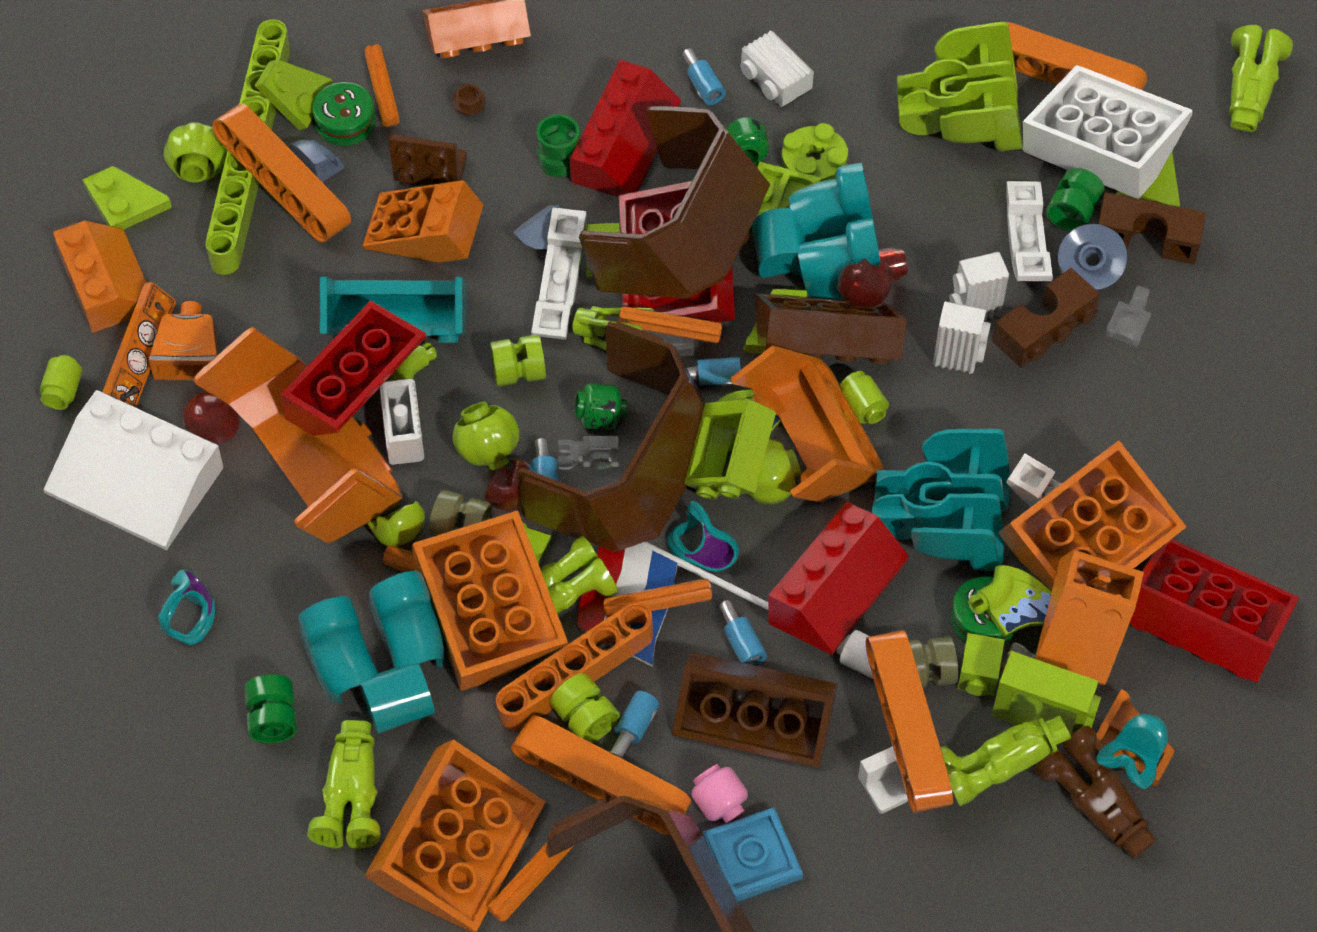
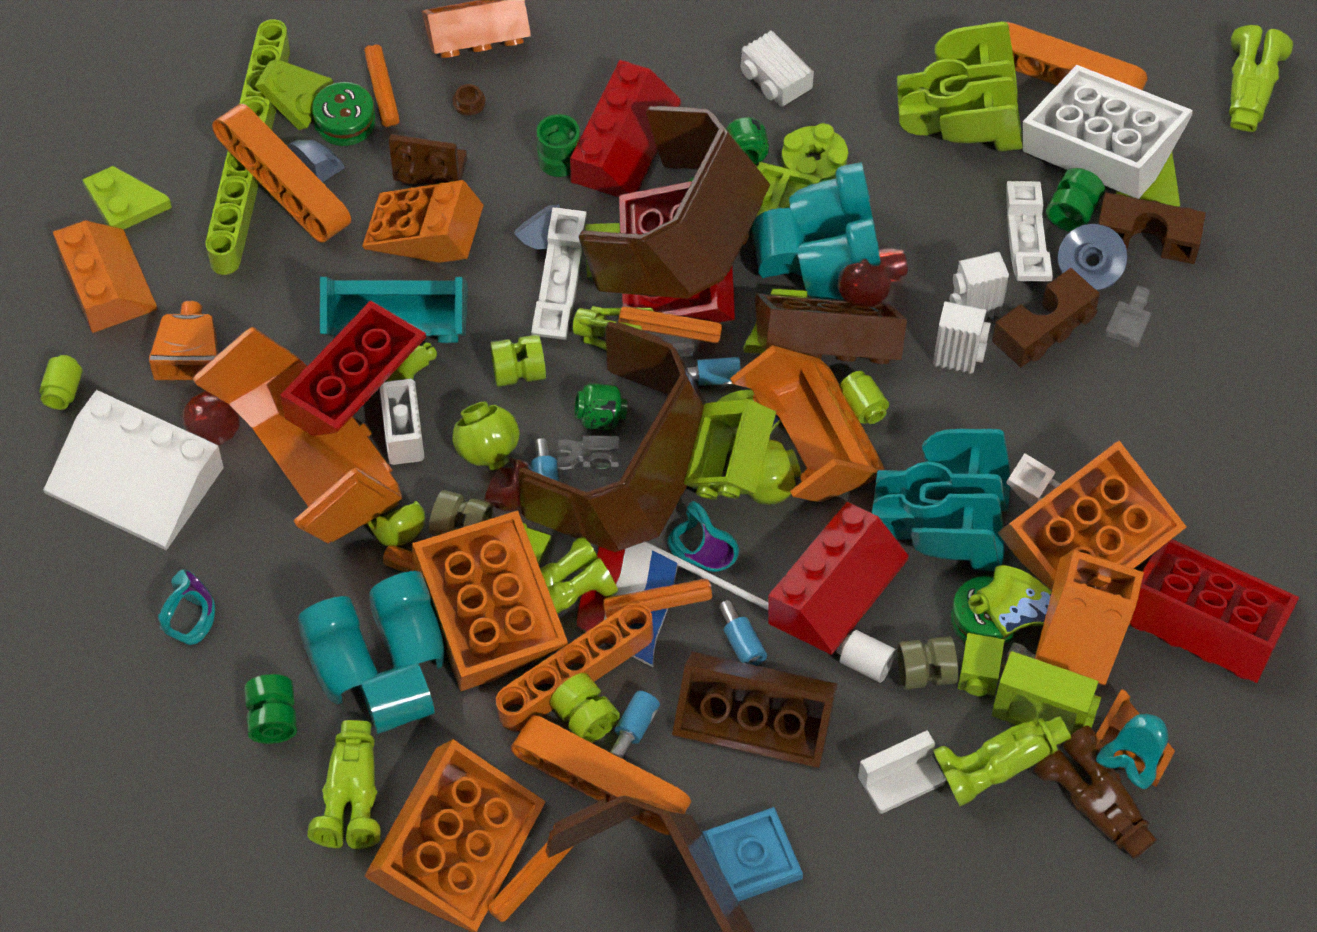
(132, 360): orange tile -> none
(190, 149): lime plant -> none
(704, 79): dark azure piece -> none
(719, 793): bright pink head -> none
(908, 721): orange beam -> none

